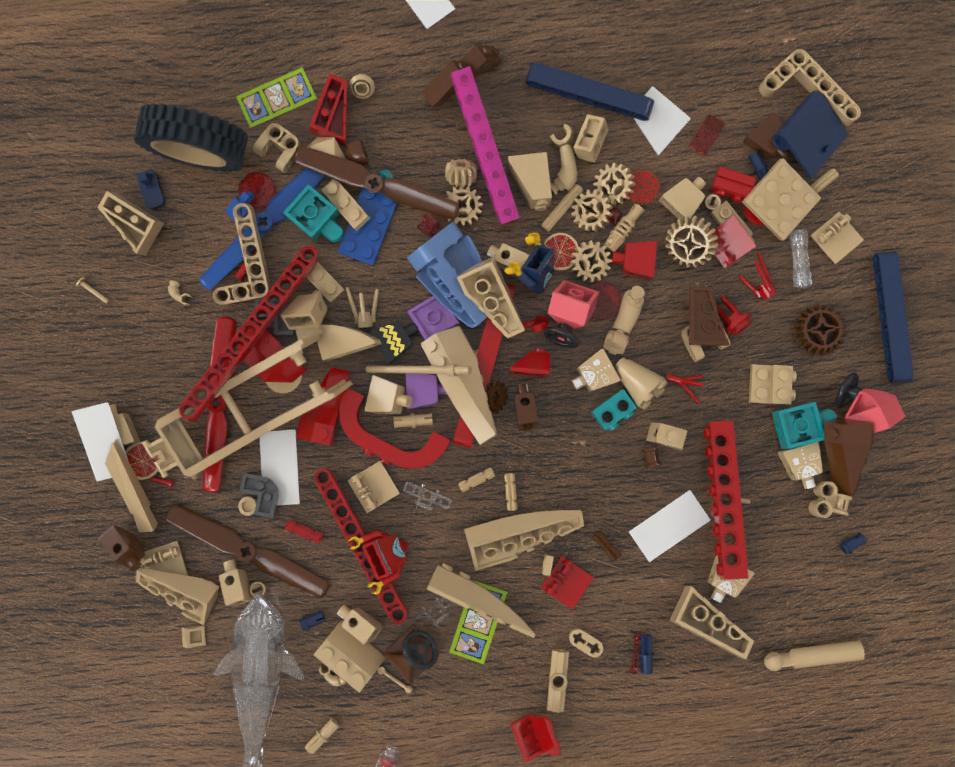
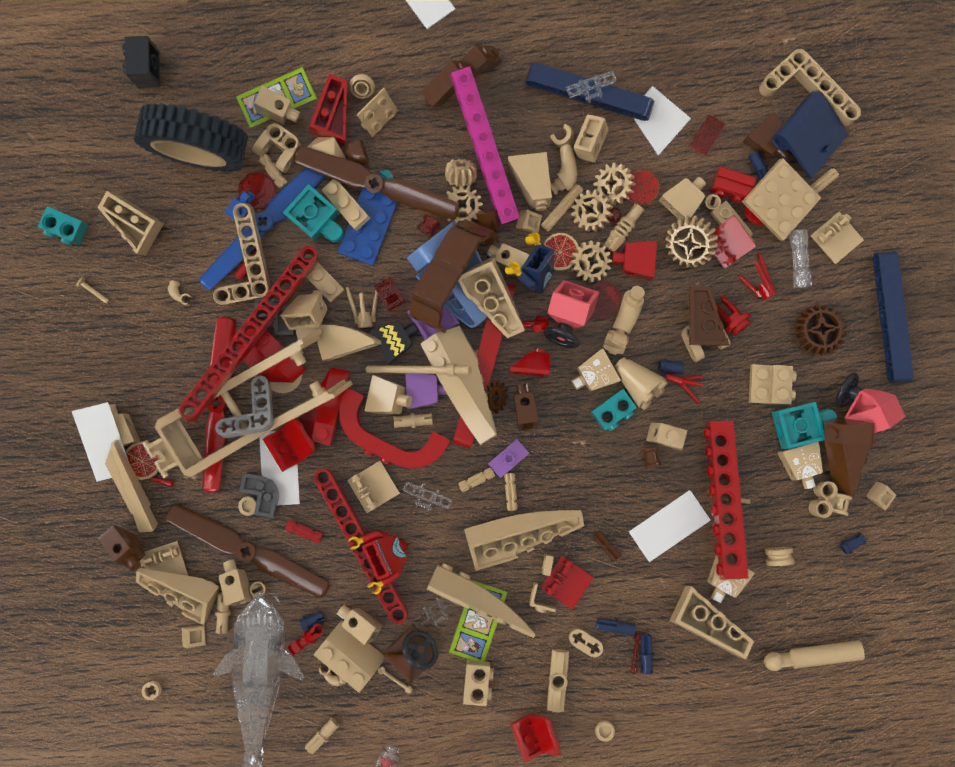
(62, 227): none -> teal brick
(142, 61): none -> black brick
(145, 693): none -> tan bush
(151, 189): dark blue piece -> none
(222, 615): none -> tan pin
(258, 413): none -> light grey beam
(269, 102): none -> tan torso
(273, 172): none -> tan axle
(289, 445): none -> red bracket
(308, 637): none -> red piece
(377, 112): none -> tan hinge
(389, 294): none -> clear red slope
(446, 270): none -> reddish brown windscreen
(473, 682): none -> tan brick
(489, 220): none -> reddish brown plate
(508, 458): none -> medium lavender plate
(529, 221): none -> tan slope
(540, 607): none -> tan bracket
(585, 91): none -> clear piece
(604, 730): none -> tan tile
(616, 626): none -> dark blue axle
(670, 366): none -> dark blue pin
(779, 556): none -> tan wheel
(881, 495): none -> tan slope

